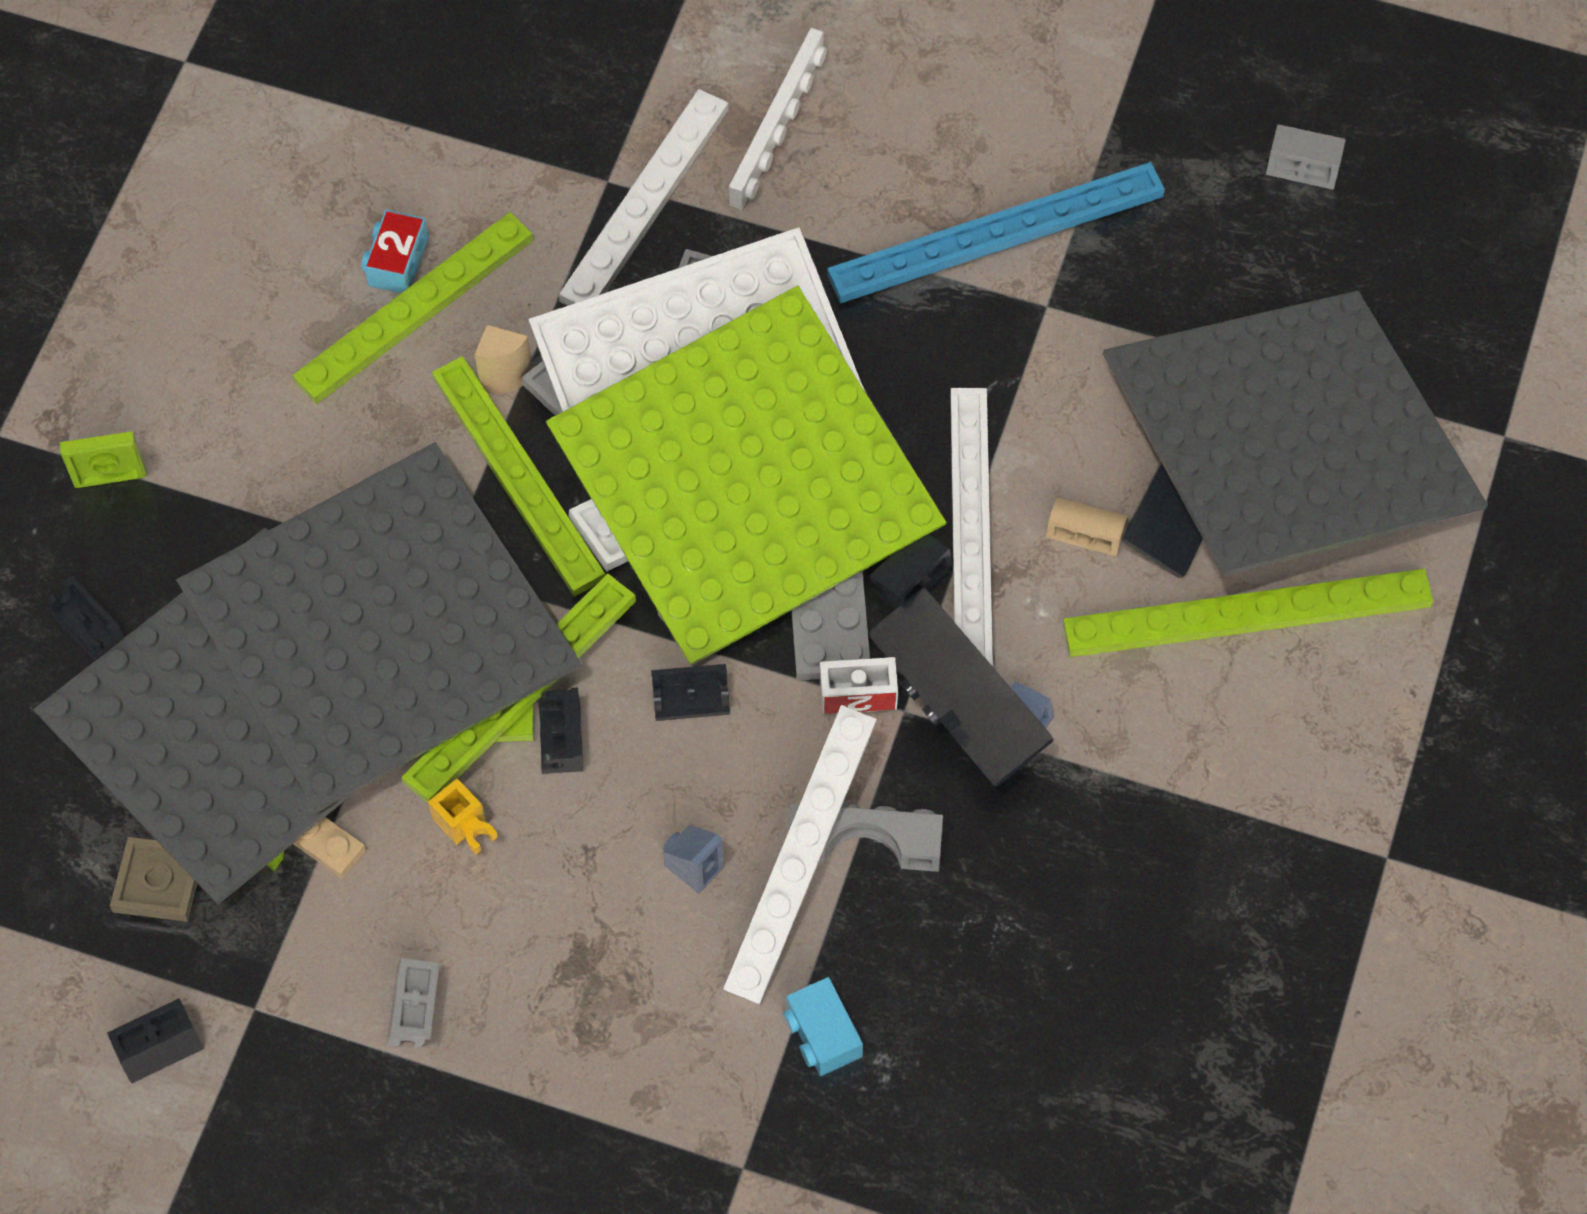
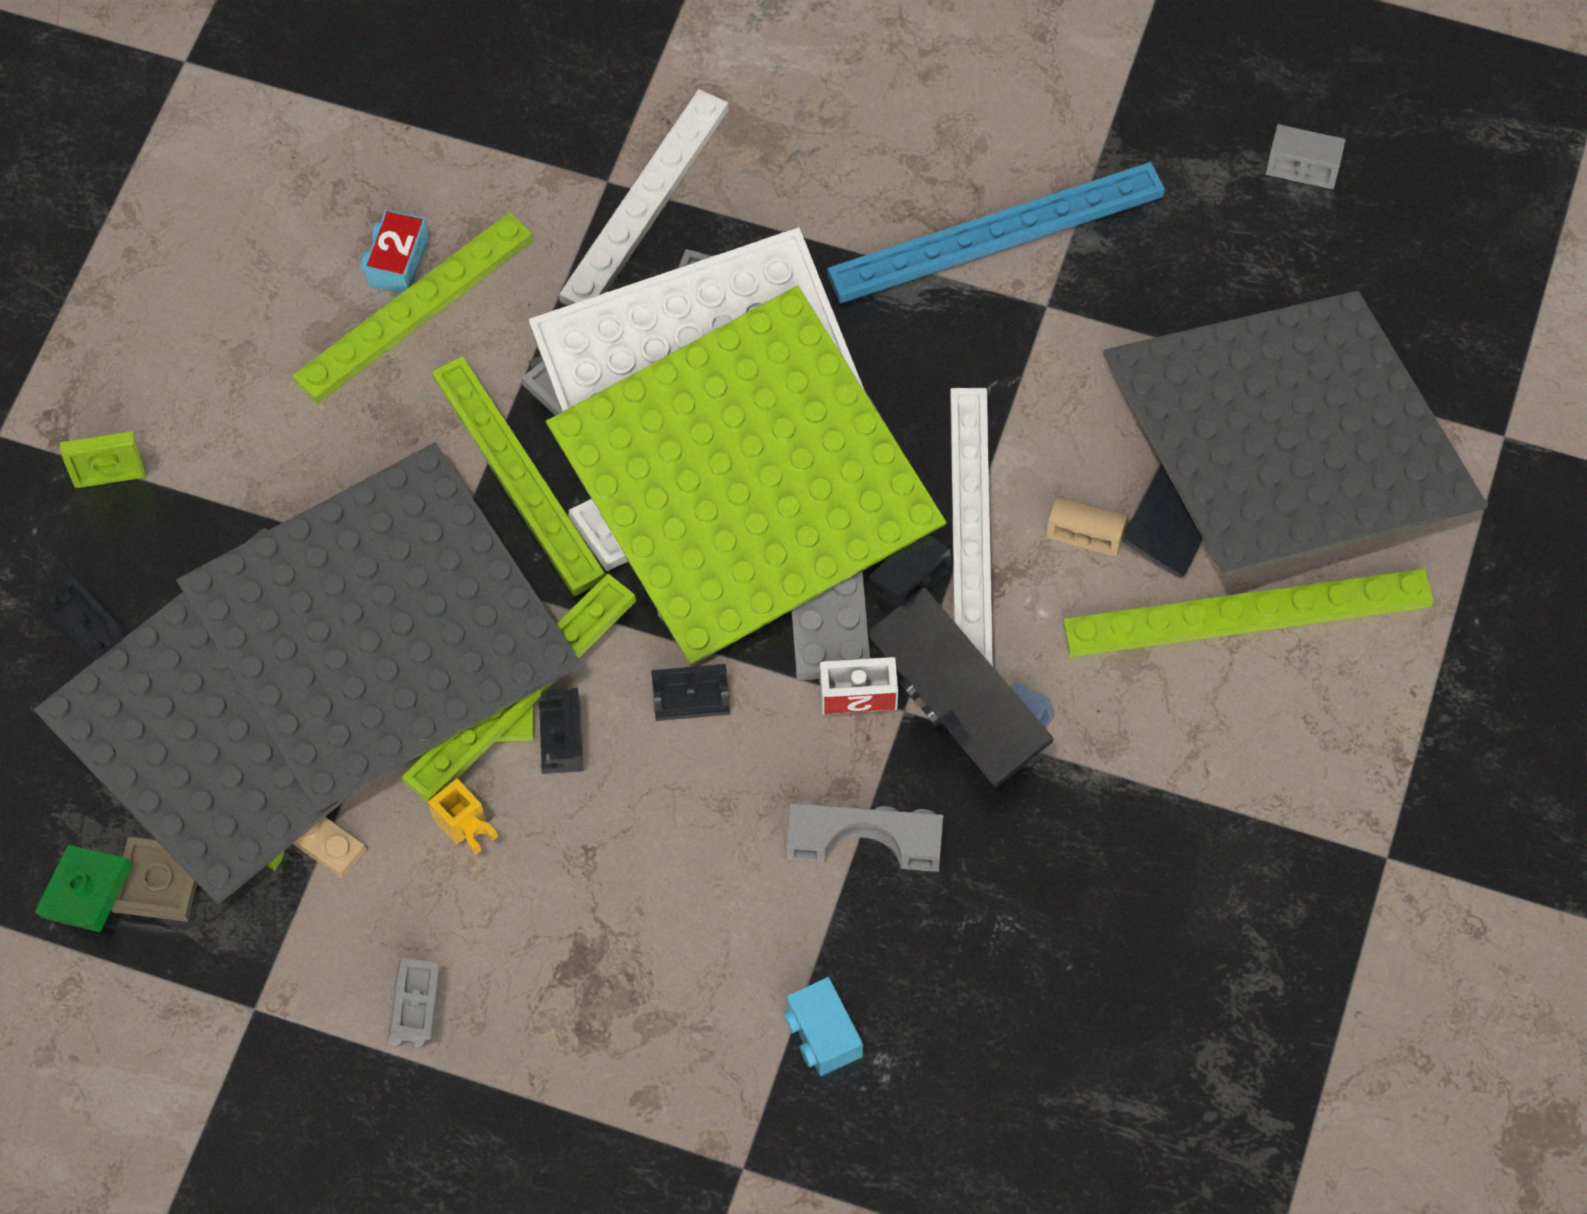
(84, 888): none -> green plate
(154, 1040): black hinge -> none
(502, 360): tan brick -> none
(694, 856): sand blue slope -> none
(774, 127): white plate -> none
(800, 855): white plate -> none

